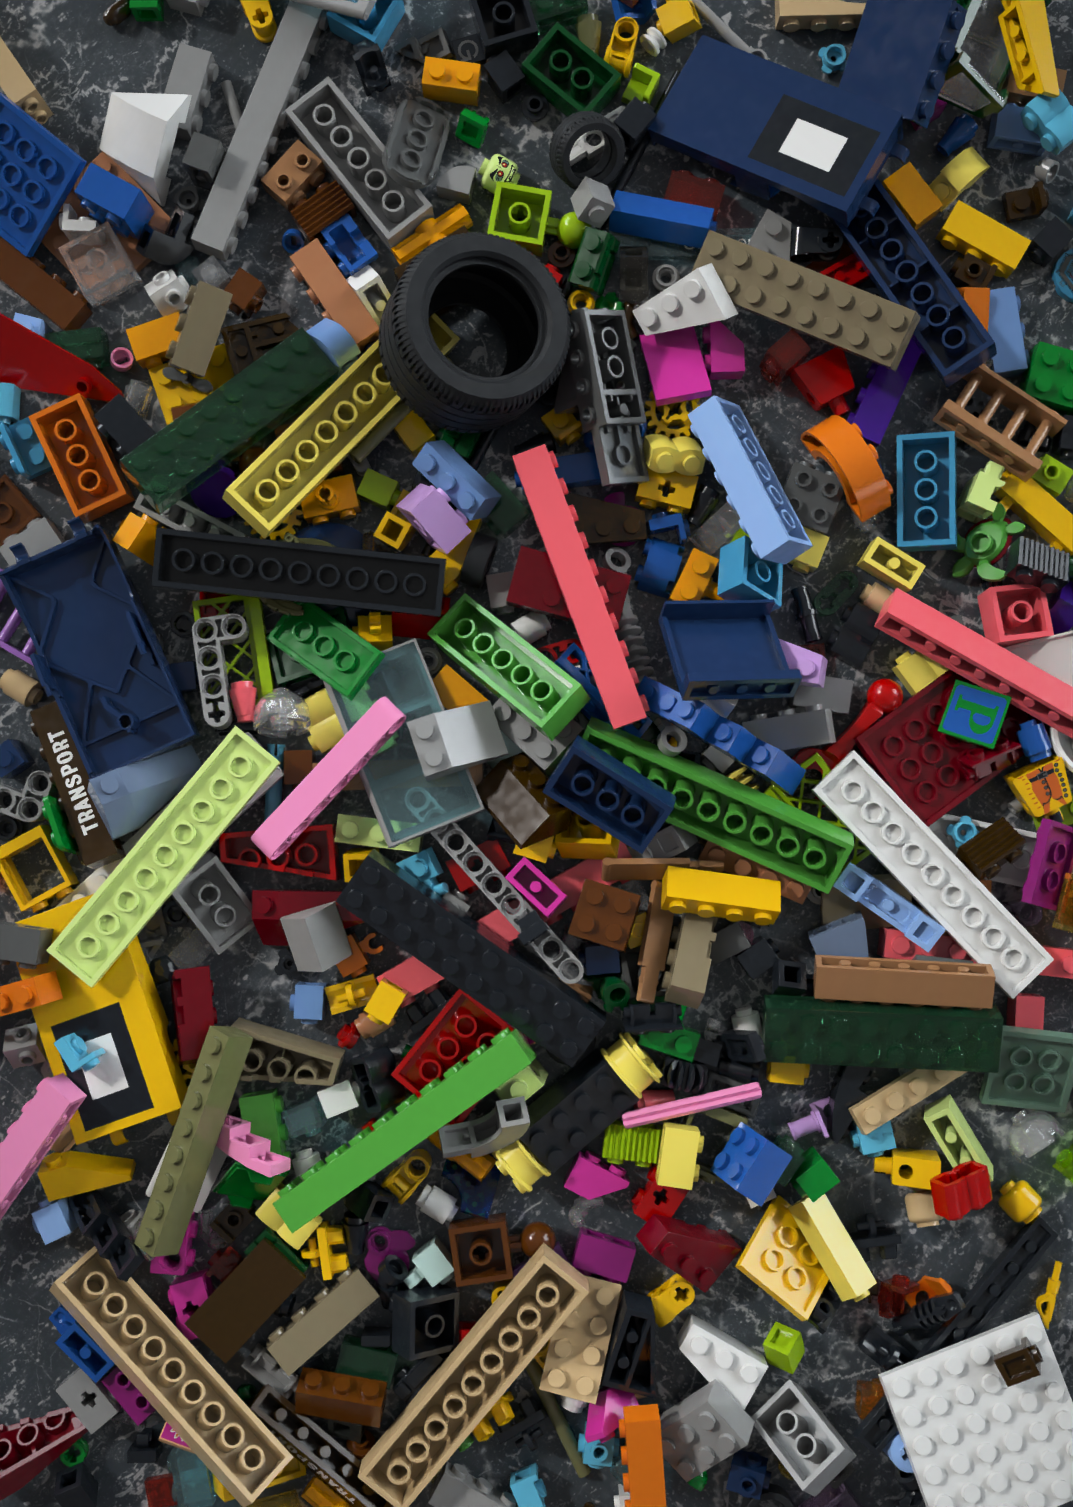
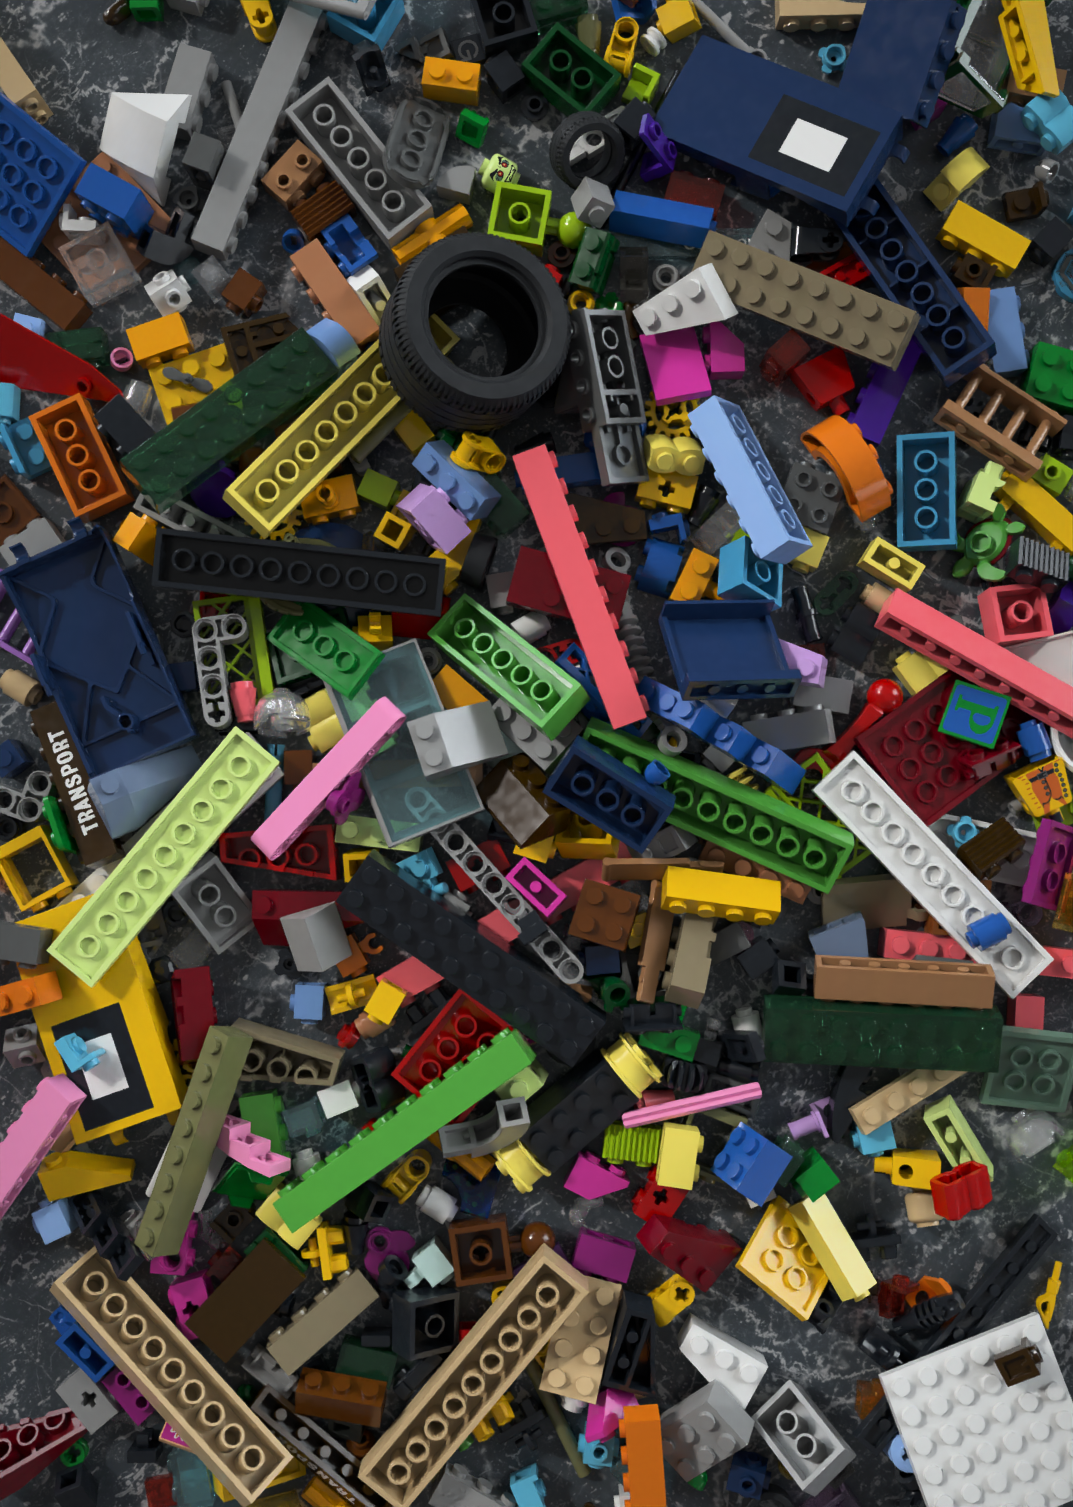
(198, 328): dark tan brick -> none
(348, 799): none -> magenta plate
(478, 454): none -> yellow piece
(562, 427): yellow bracket -> none
(656, 773): none -> blue hinge
(663, 152): none -> dark purple bracket
(784, 1347): lime panel -> none
(787, 1072): yellow brick -> none
(890, 906): light blue slope -> none
(912, 195): light orange brick -> none
(988, 931): none -> blue brick
(1020, 1201): yellow head -> none

